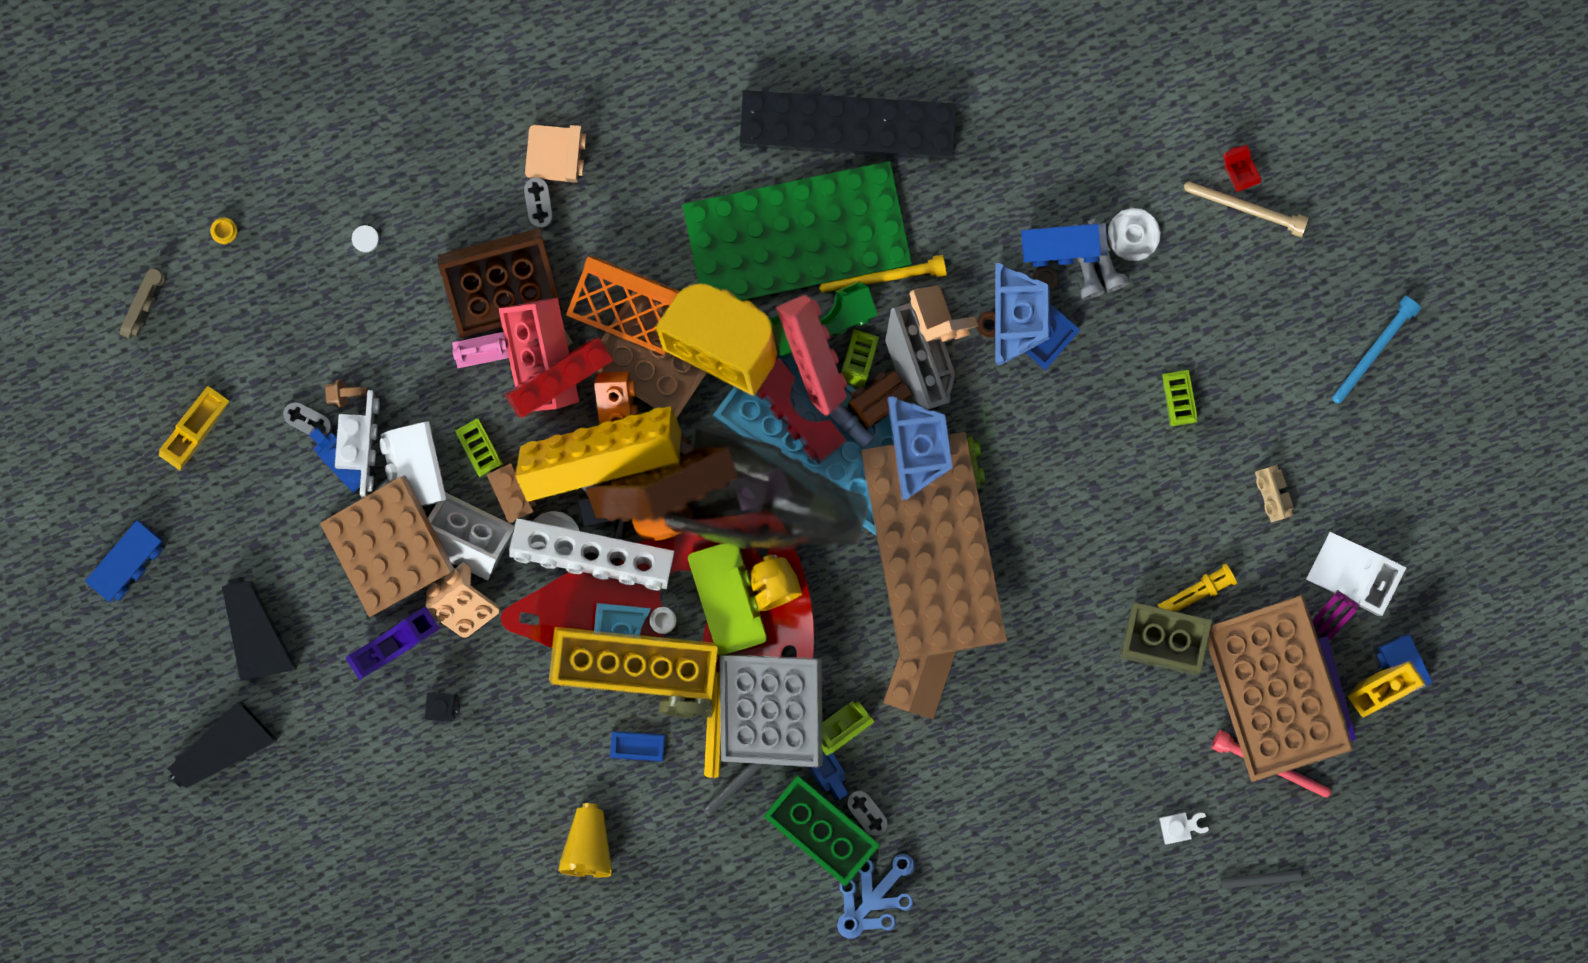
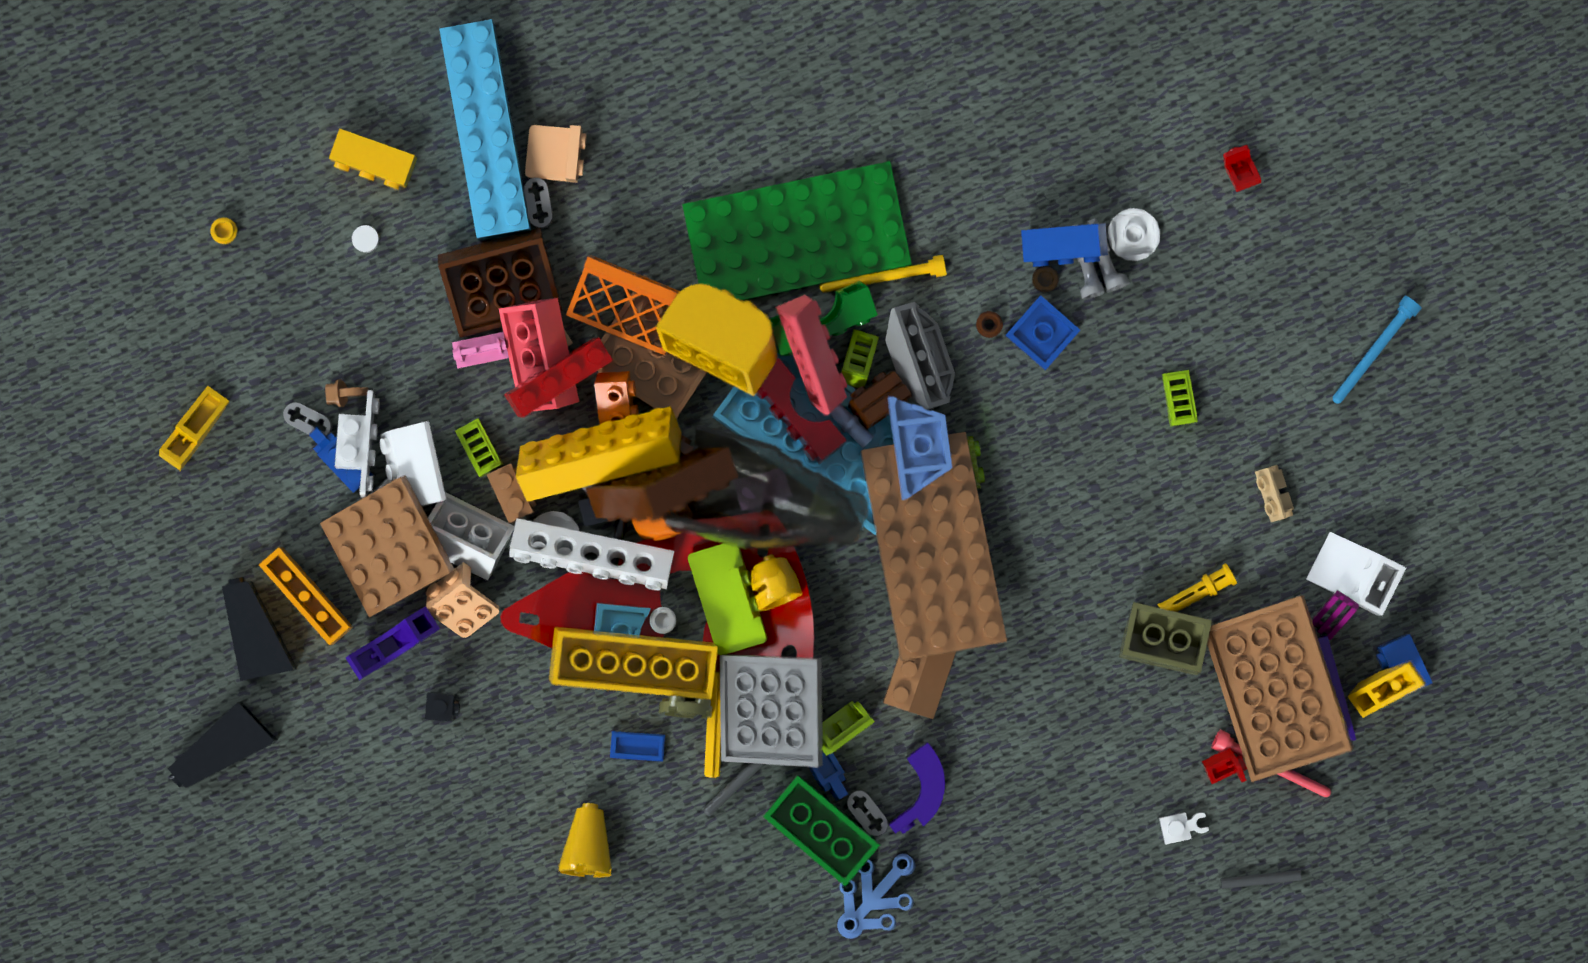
(126, 562): blue brick -> none
(142, 302): dark tan plate -> none
(306, 596): none -> light orange brick
(372, 159): none -> yellow brick
(485, 129): none -> medium azure brick
(847, 125): black brick -> none
(931, 791): none -> dark purple arch
(935, 317): light nougat bracket -> none
(1020, 313): medium blue wing -> none
(1224, 765): none -> red bracket
(1295, 223): tan piece -> none

